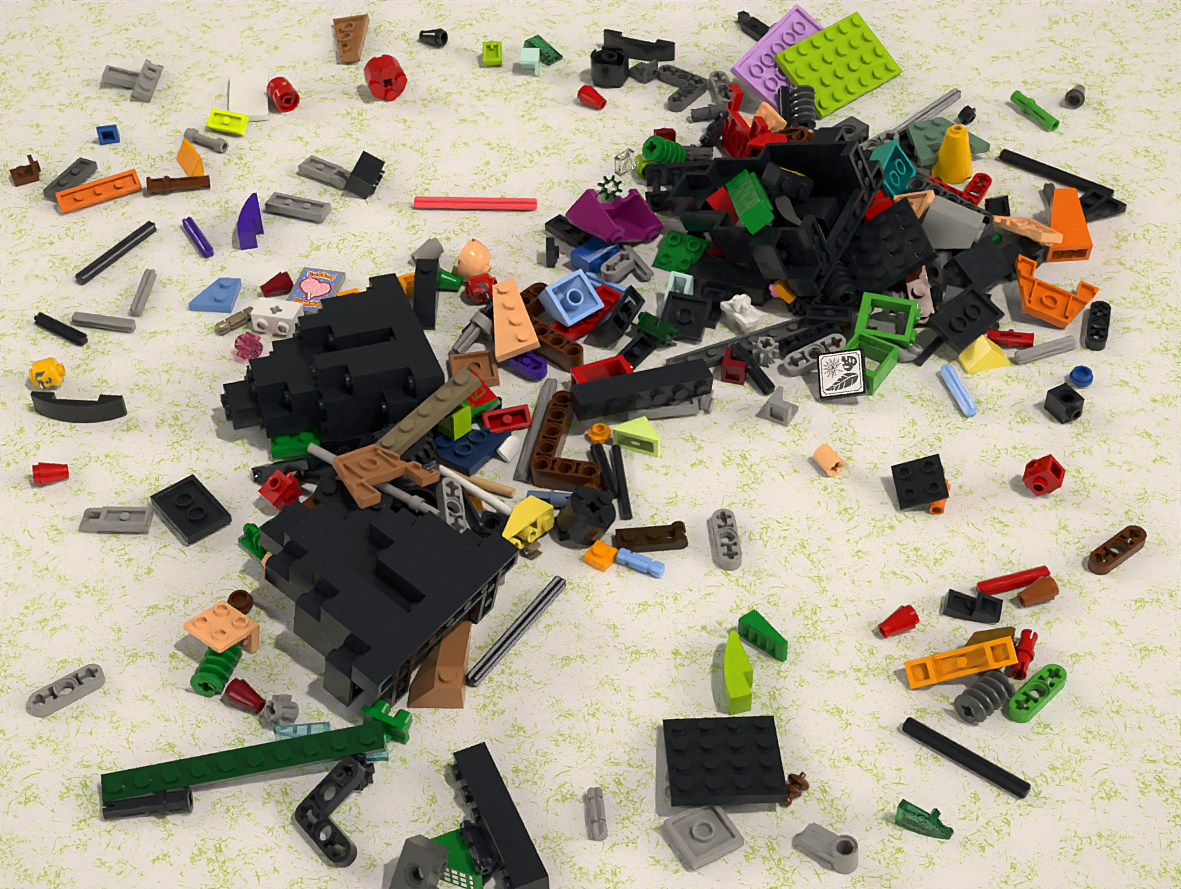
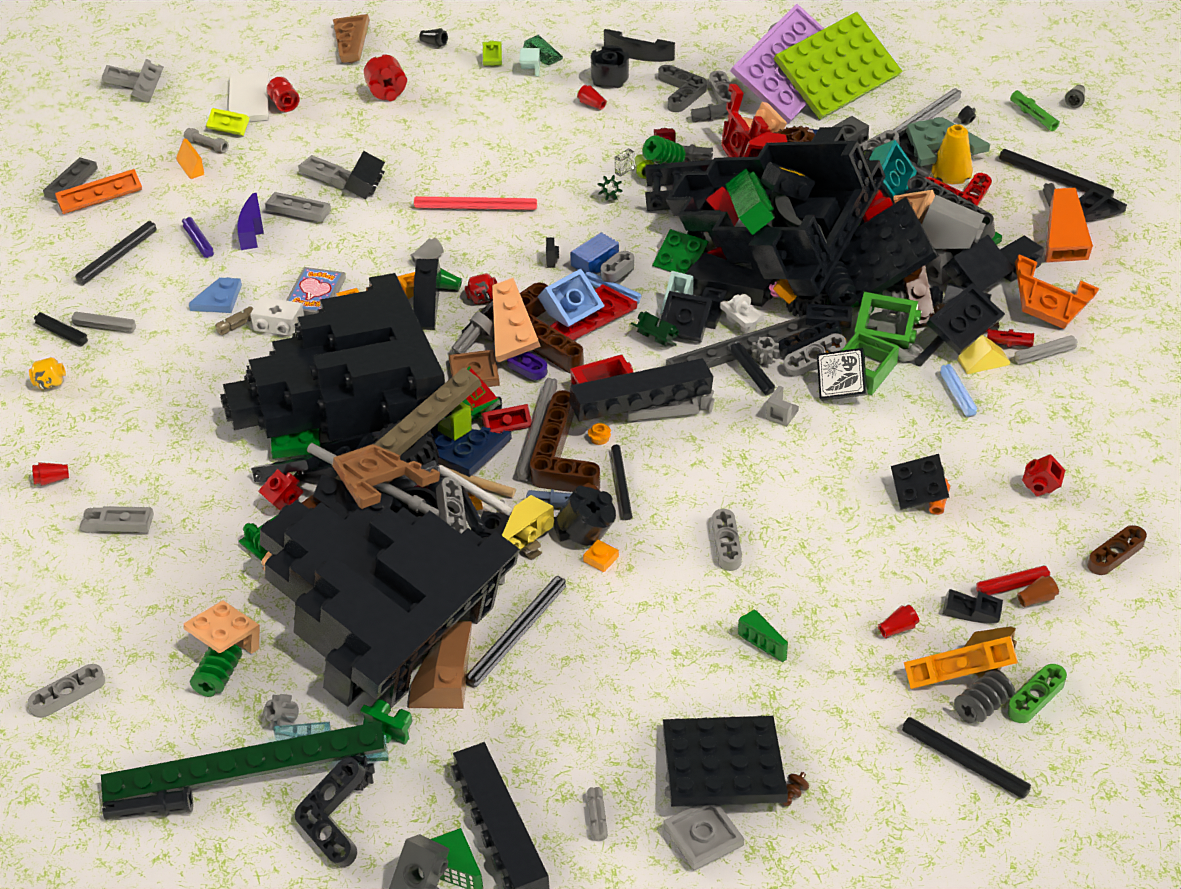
(26, 174): reddish brown bracket -> none
(79, 411): black slope -> none
(108, 134): blue slope -> none
(143, 292): light grey axle -> none
(169, 184): reddish brown pin -> none
(191, 509): black plate -> none
(241, 600): reddish brown plate -> none
(243, 695): dark red cone -> none
(248, 346): clear pink gear -> none
(278, 284): dark red cone -> none
(472, 261): light nougat cylinder -> none
(482, 848): black hinge -> none
(509, 448): white piece -> none
(561, 228): black hinge -> none
(606, 477): black axle -> none
(615, 222): magenta windscreen -> none
(618, 317): black slope -> none
(637, 437): yellowish green slope -> none
(638, 349): black slope -> none
(639, 265): light grey axle -> none
(640, 562): light blue axle -> none
(644, 72): dark grey bracket -> none
(652, 538): dark brown plate -> none
(714, 130): black plate -> none
(732, 370): dark red panel -> none
(737, 676): lime slope -> none
(752, 25): black hinge -> none
(784, 104): black axle -> none
(803, 106): dark grey piece -> none
(828, 460): light nougat piece -> none
(831, 847): light grey piece -> none
(921, 822): clear green slope -> none
(998, 205): black tile -> none
(1024, 654): red pin -> none
(1029, 228): light nougat wing -> none
(1064, 403): black brick -> none
(1081, 376): blue plate -> none
(1101, 332): black beam -> none

